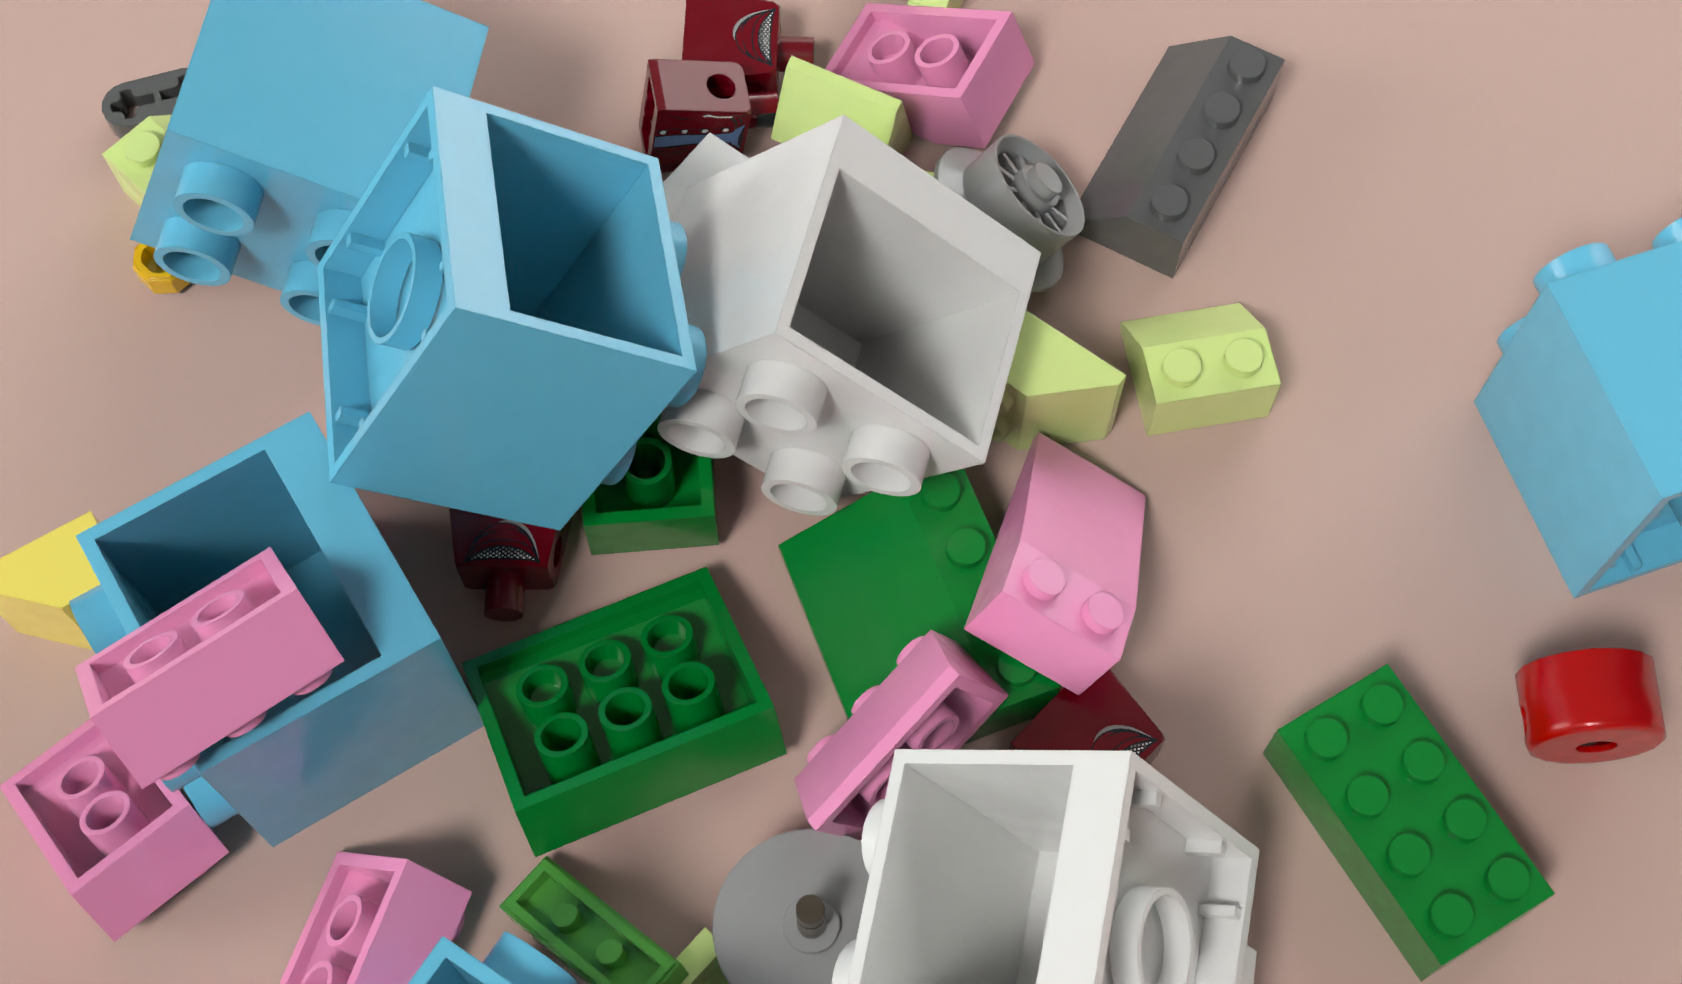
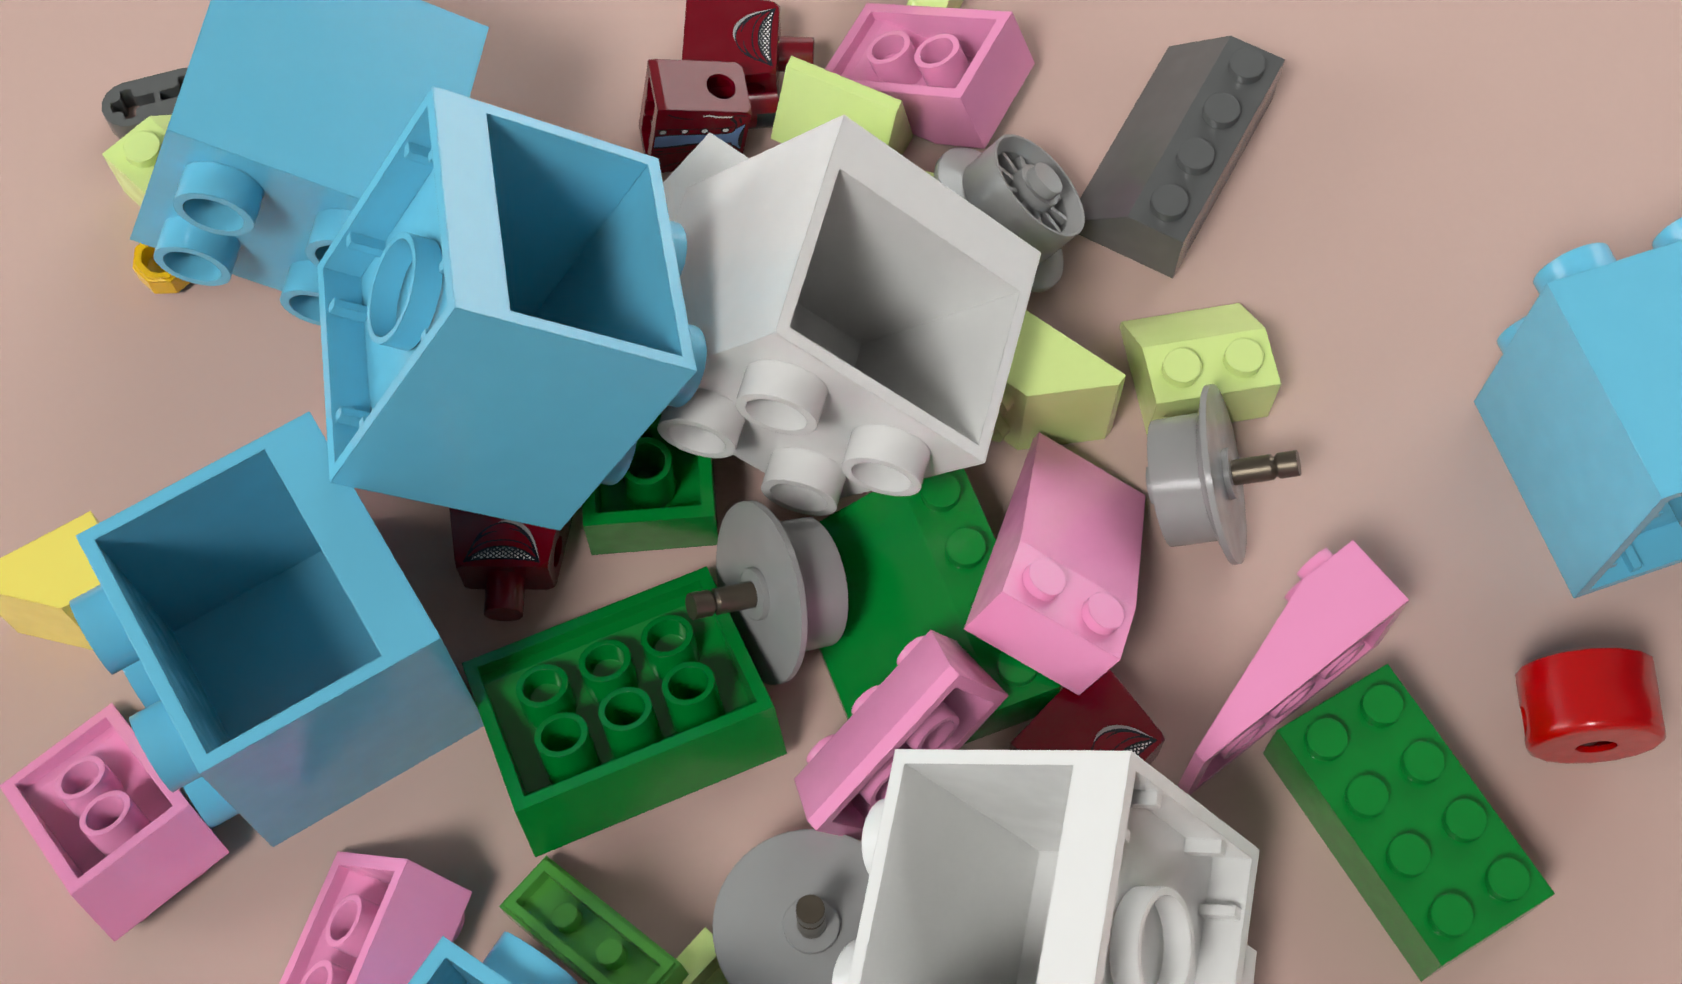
(206, 669): bright pink slope -> none
(778, 585): none -> light grey piece
(1200, 480): none -> light grey piece
(1327, 626): none -> bright pink slope

